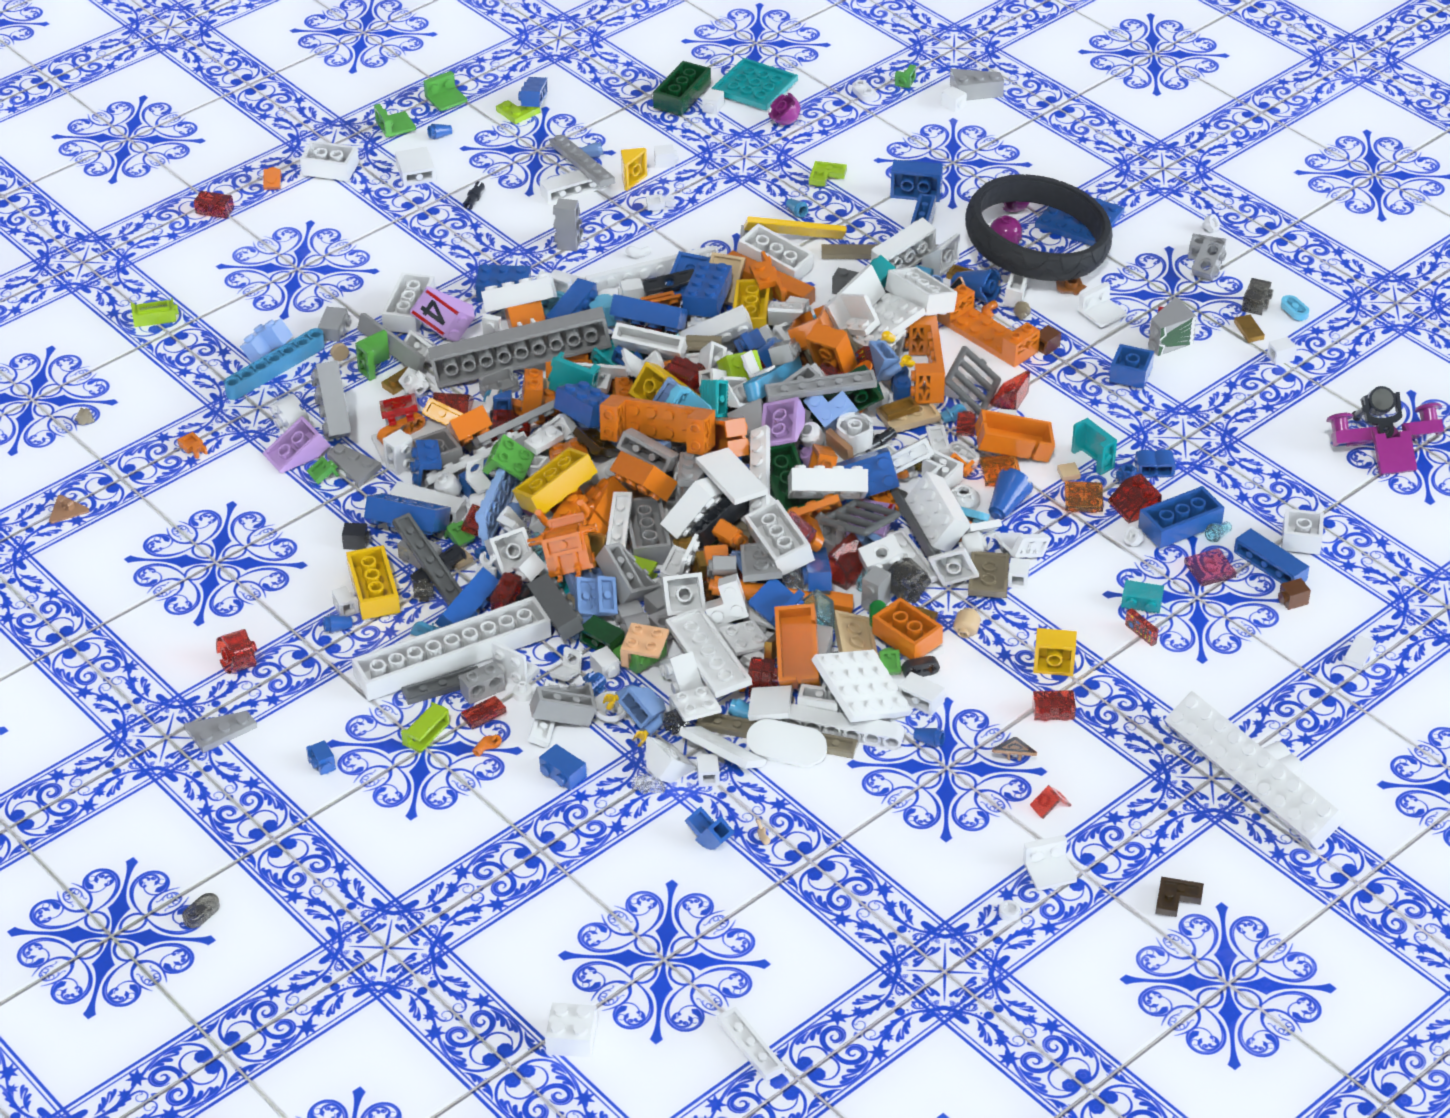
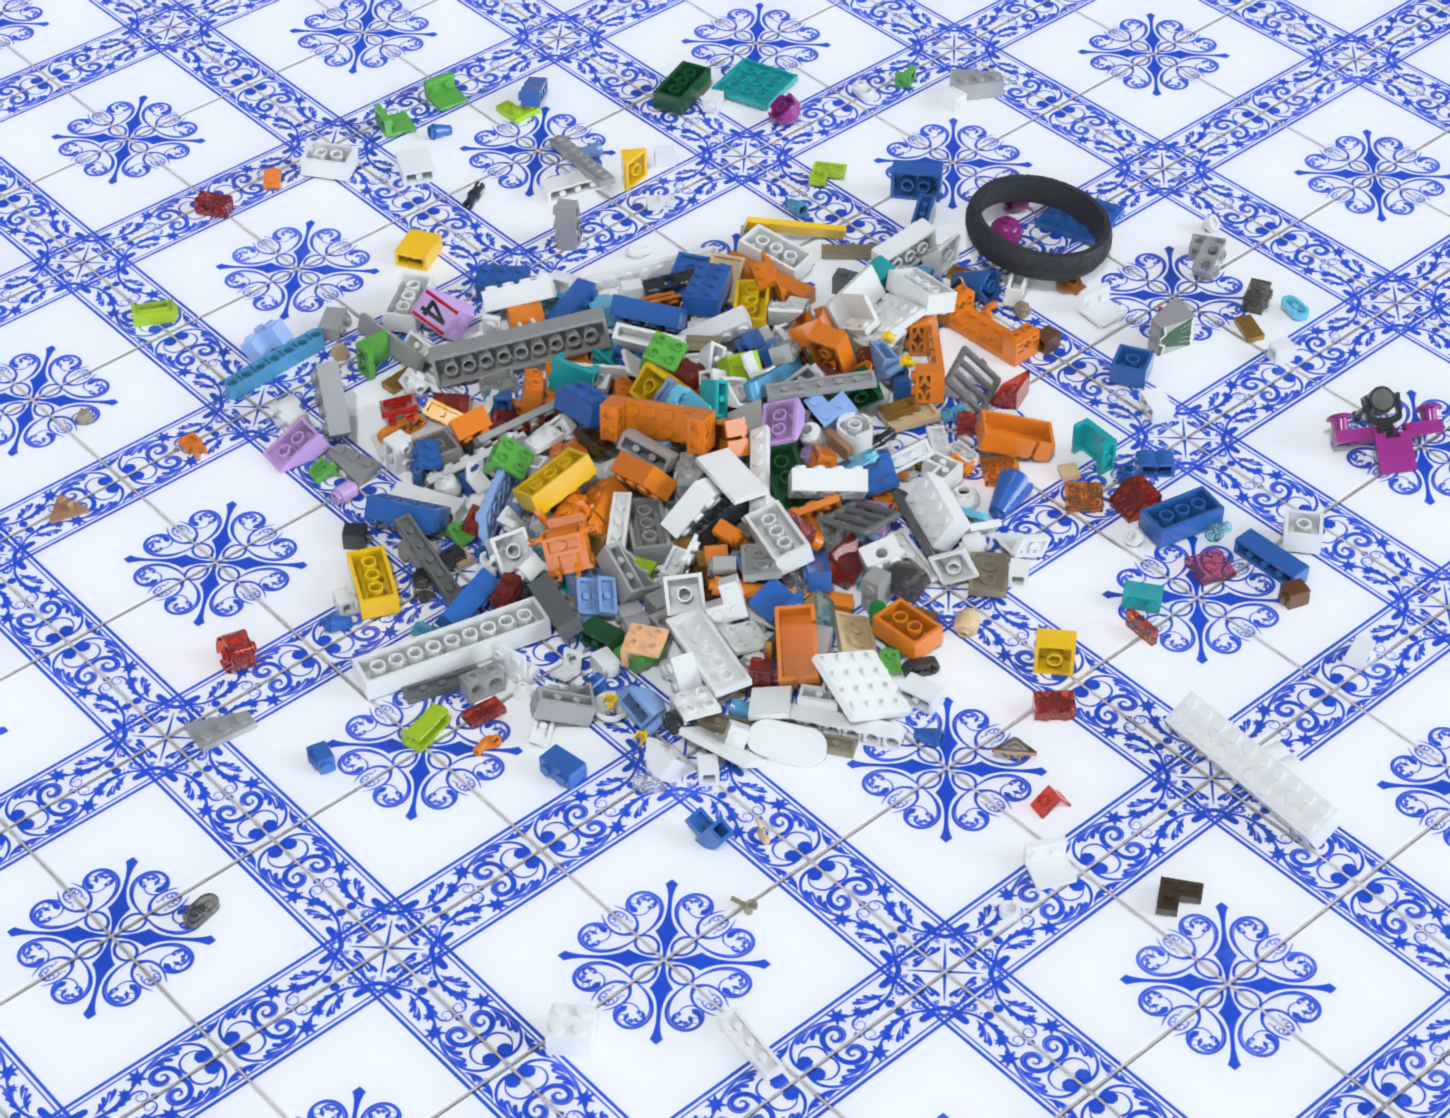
(344, 492): none -> lavender brick
(418, 249): none -> yellow brick
(664, 352): none -> bright green bracket
(736, 734): none -> white brick
(748, 905): none -> dark tan hand
(865, 457): none -> medium azure plate
(1156, 405): none -> white brick

